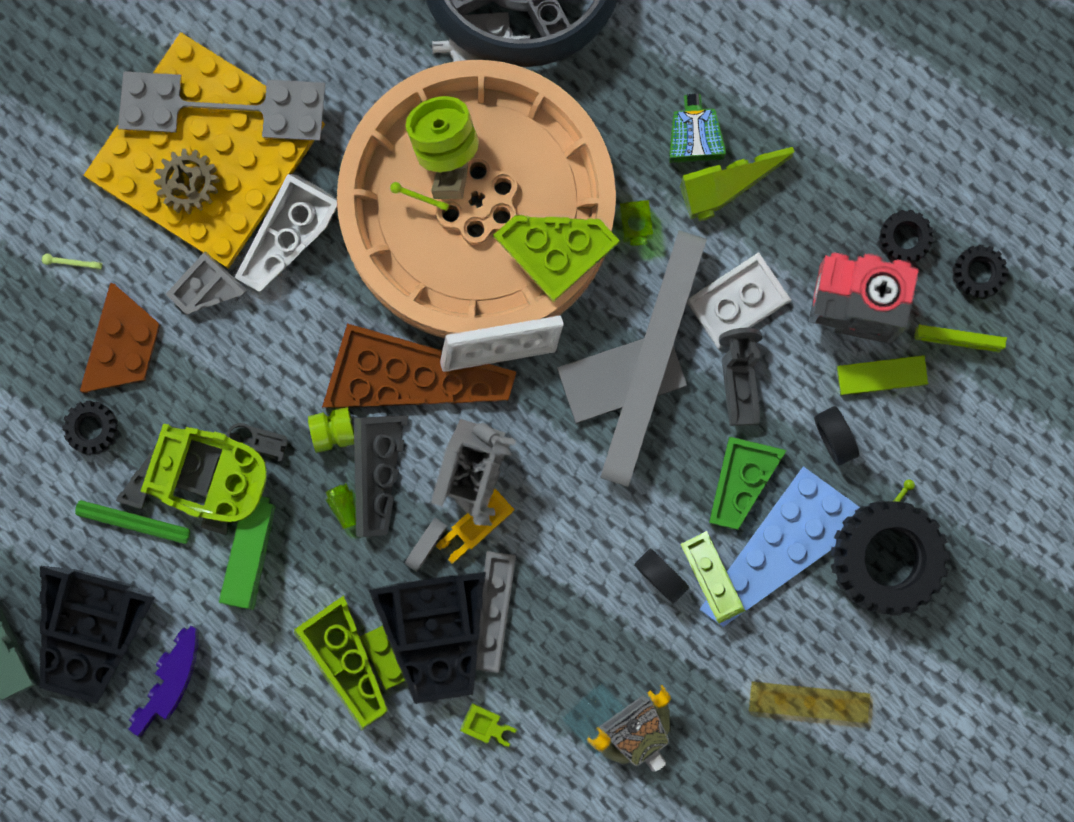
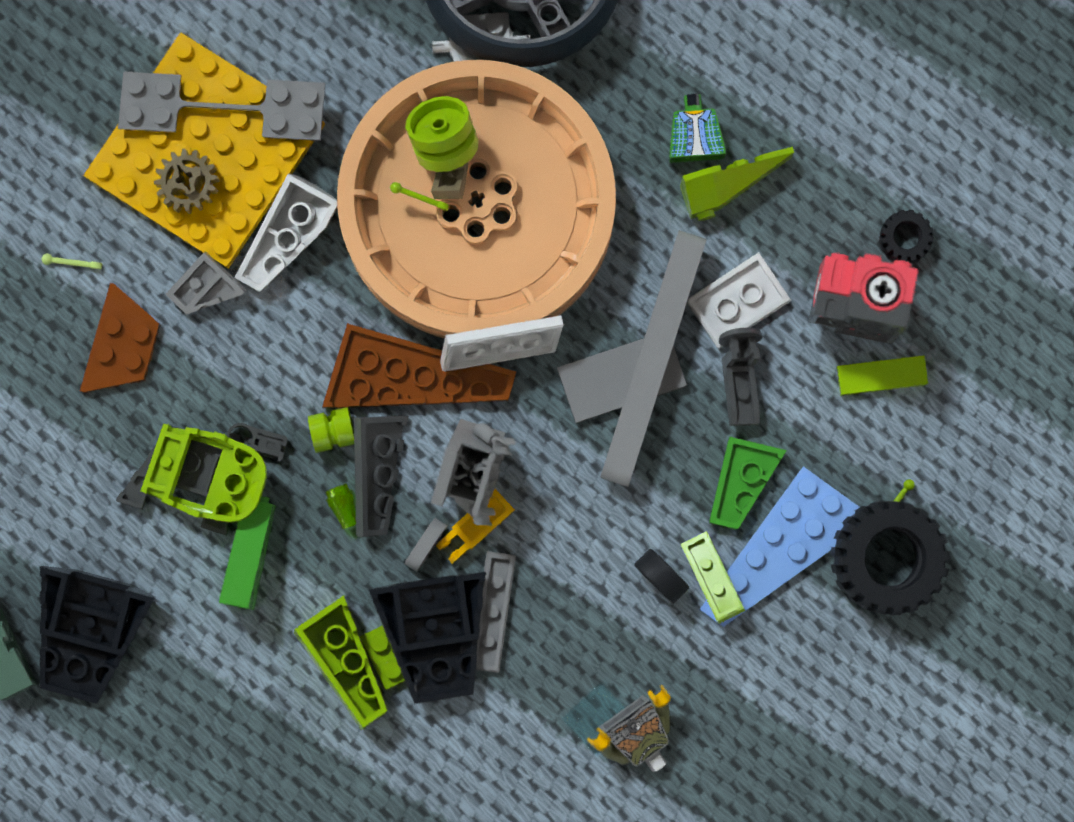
(73, 423): black tyre -> none
(132, 522): bright green axle -> none
(176, 671): dark purple slope -> none
(483, 724): lime plate -> none
(556, 248): lime plate -> none
(640, 210): clear neon green brick -> none
(809, 702): clear yellow tile -> none
(836, 435): black tyre -> none
(960, 338): lime tile -> none
(985, 255): black tyre -> none

